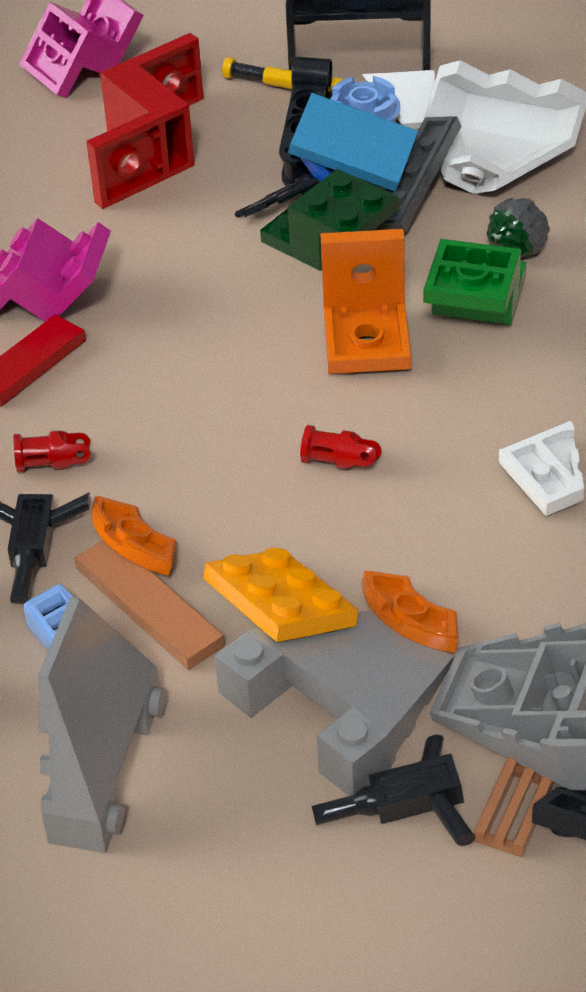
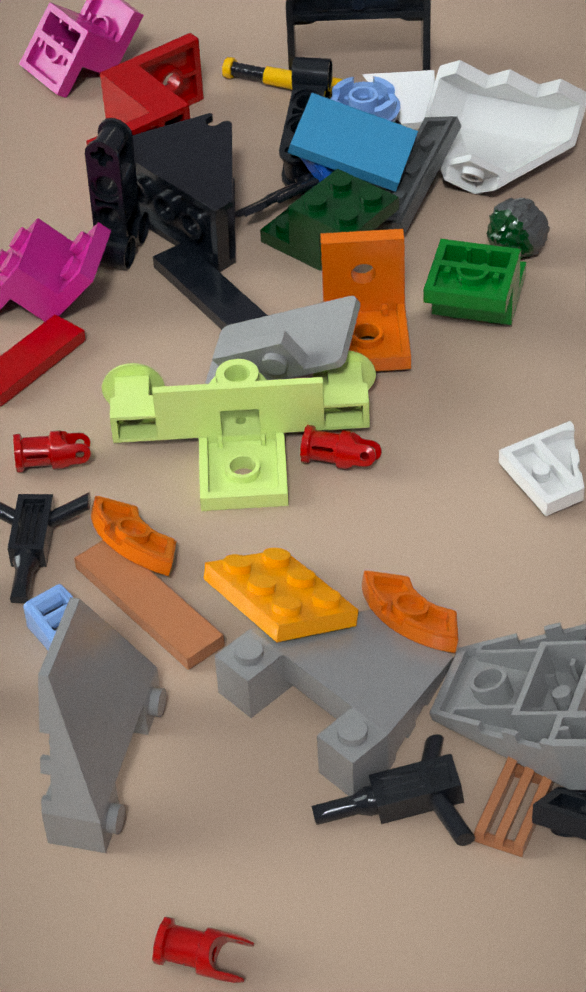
(115, 192): none -> black piece
(190, 186): none -> black ladder
(194, 948): none -> red piece
(205, 286): none -> black tile
(238, 421): none -> yellowish green piece
(291, 341): none -> light grey bracket

